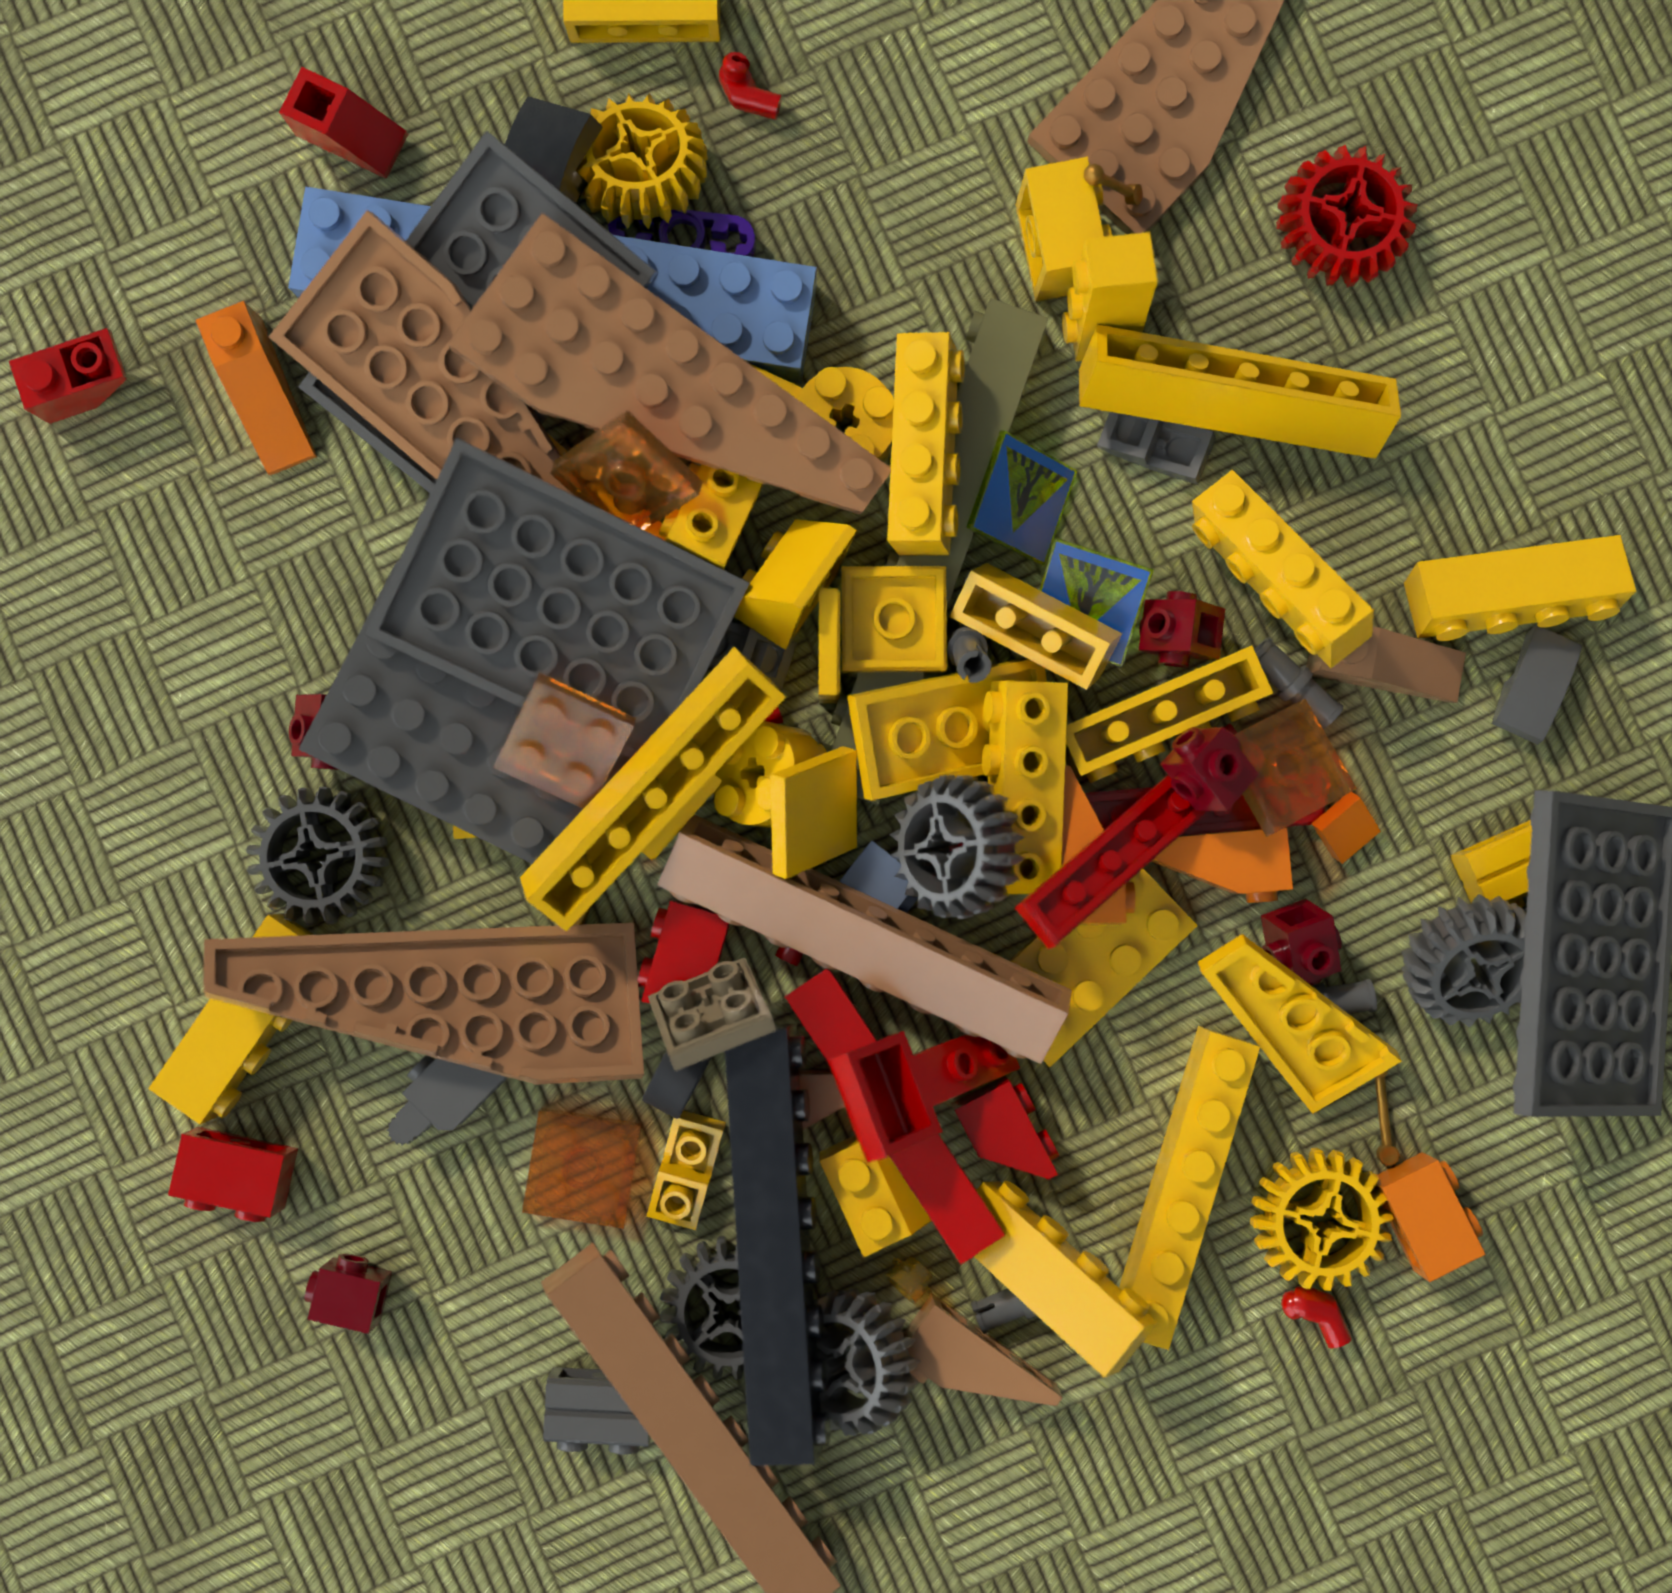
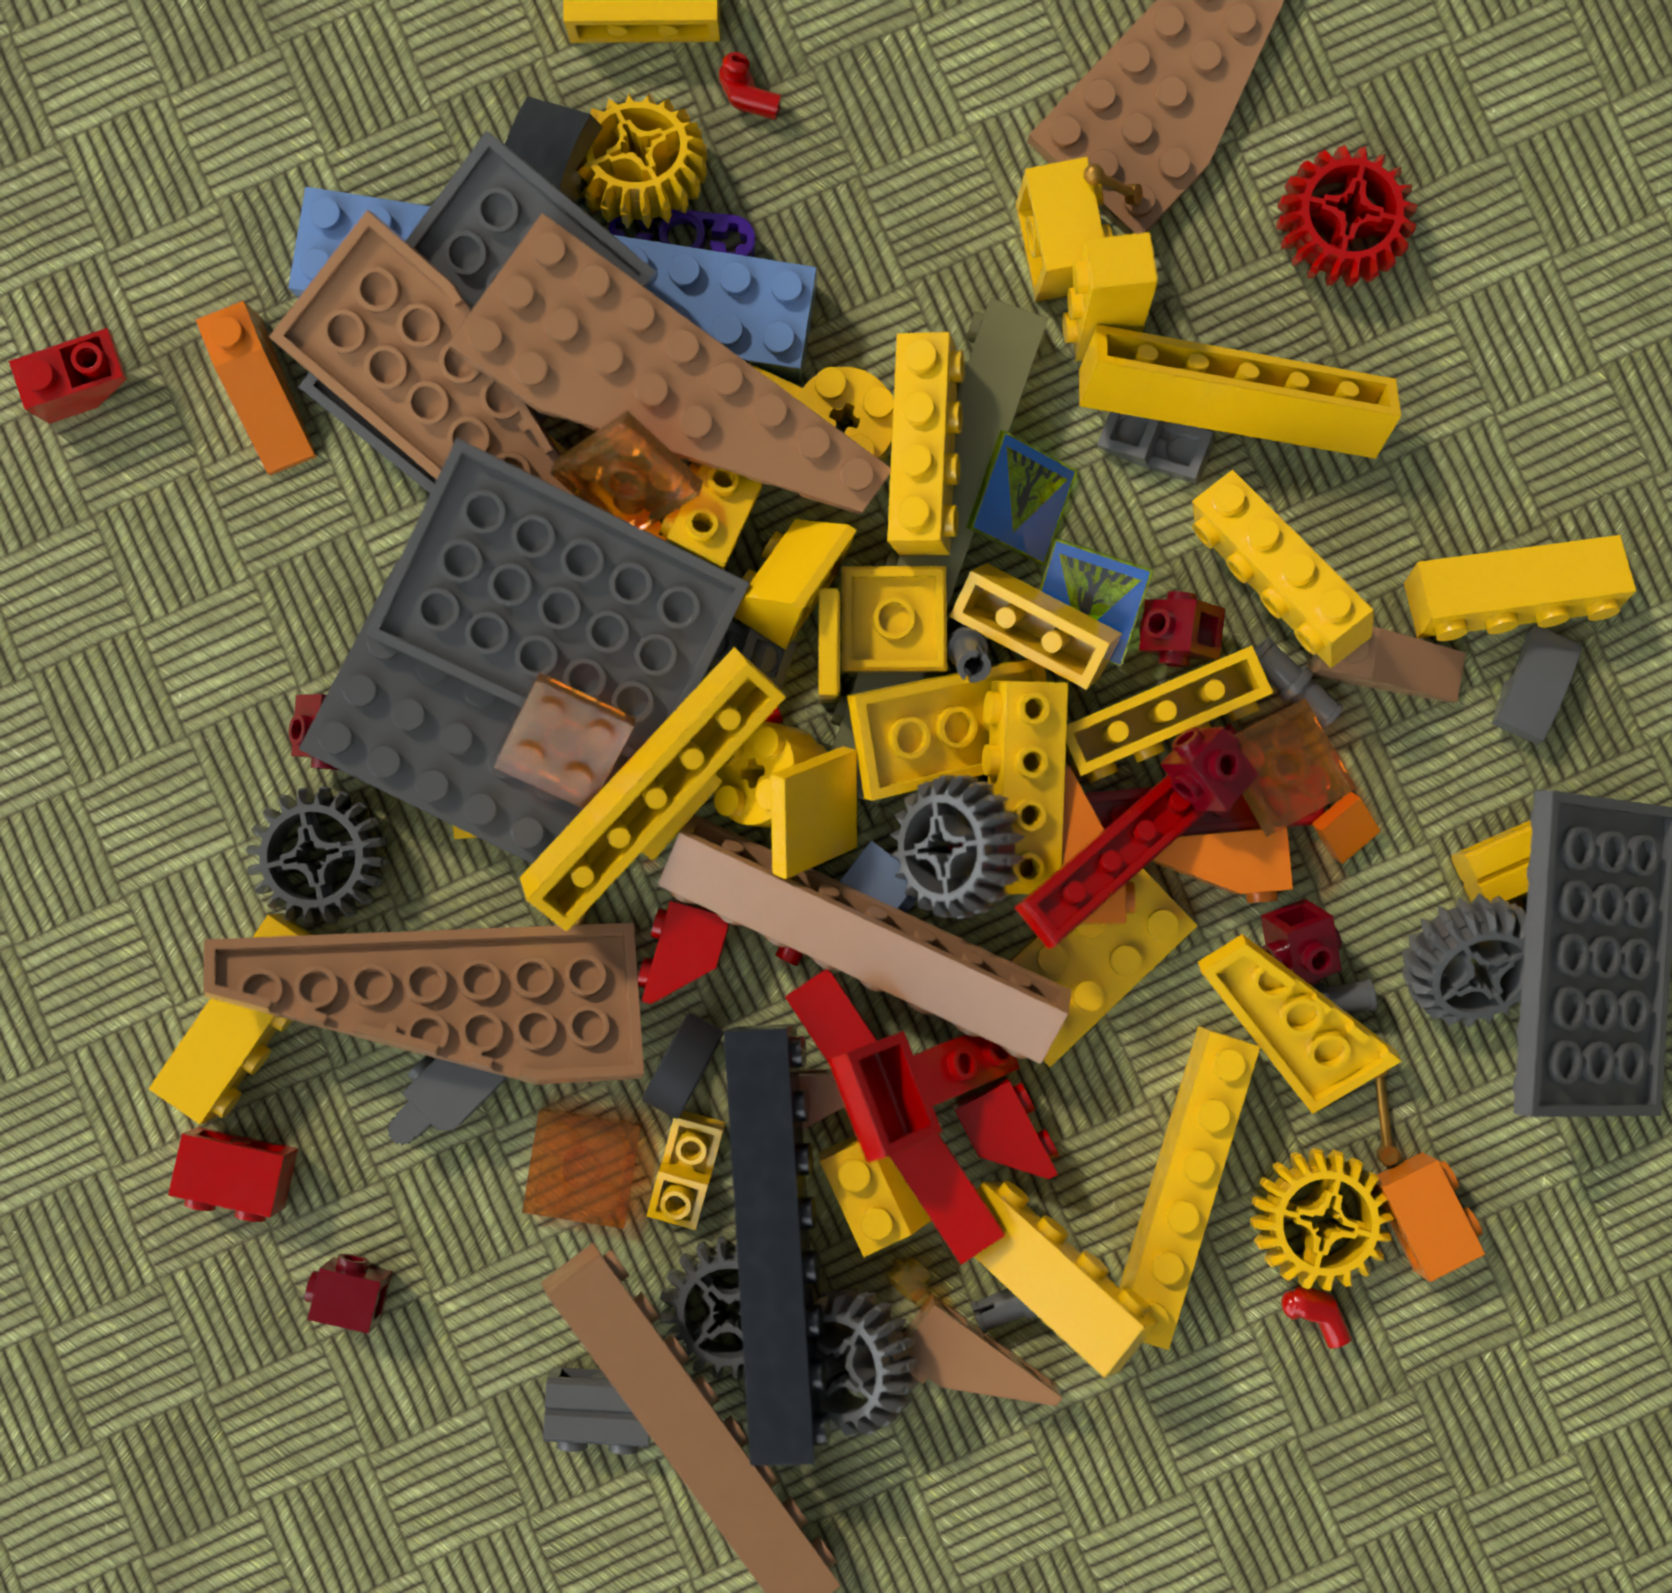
(342, 123): red slope -> none
(710, 1013): dark tan tile -> none

